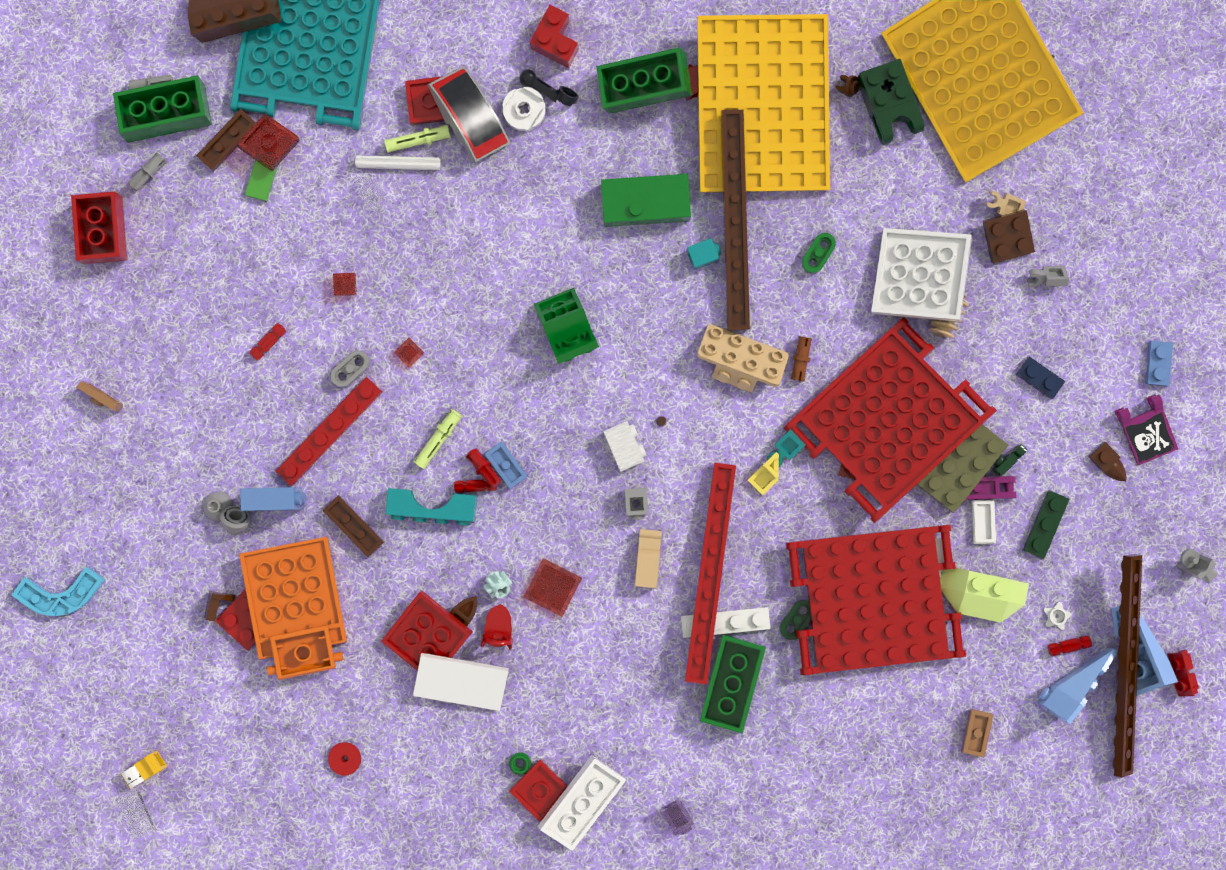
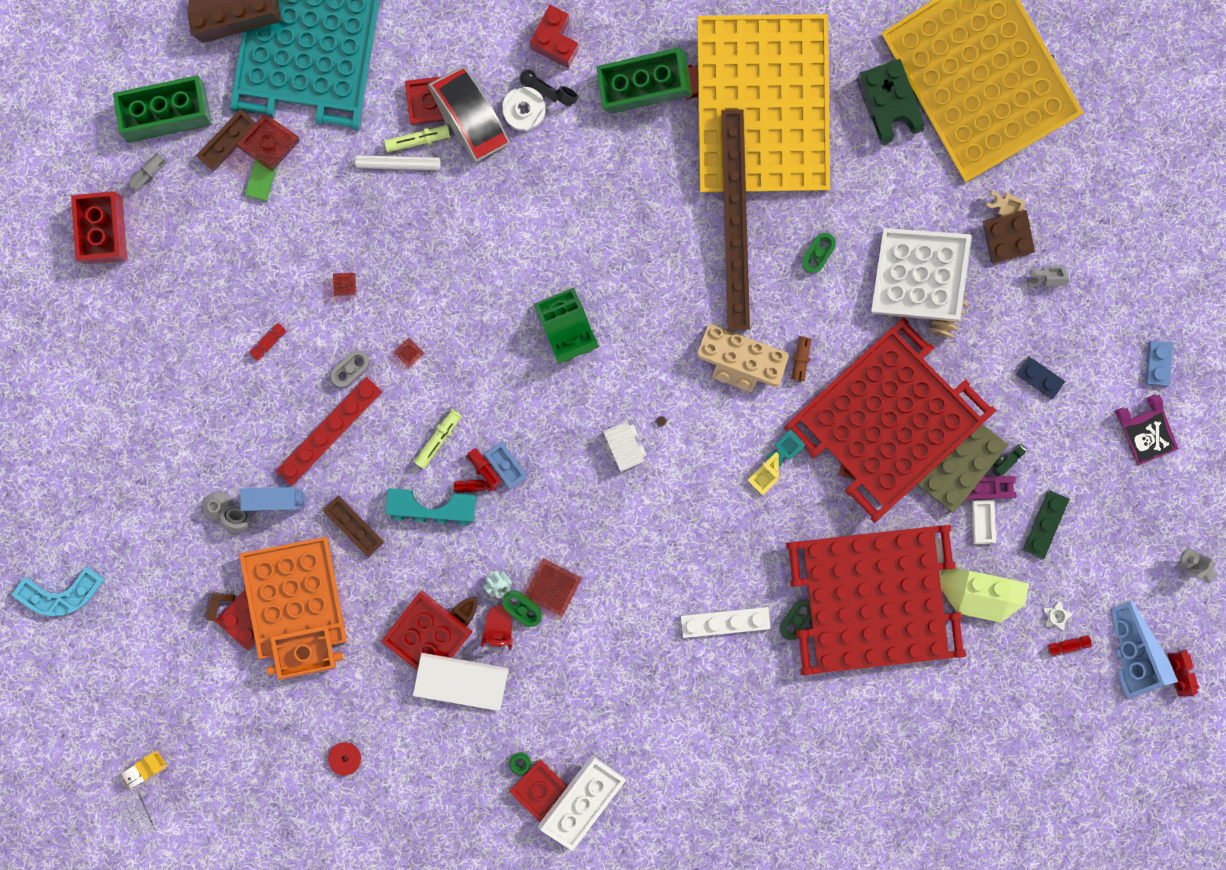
(99, 397): medium nougat plate -> none
(149, 81): light grey axle -> none
(521, 607): none -> green plate
(636, 494): light grey brick -> none
(646, 200): green brick -> none
(648, 558): tan piece -> none
(678, 817): clear purple brick -> none
(703, 253): teal brick -> none
(710, 573): red plate -> none
(733, 683): green brick -> none
(851, 87): reddish brown plate -> none
(977, 733): medium nougat plate -> none
(1067, 695): light blue wedge -> none
(1108, 462): reddish brown plate -> none
(1128, 665): reddish brown plate -> none

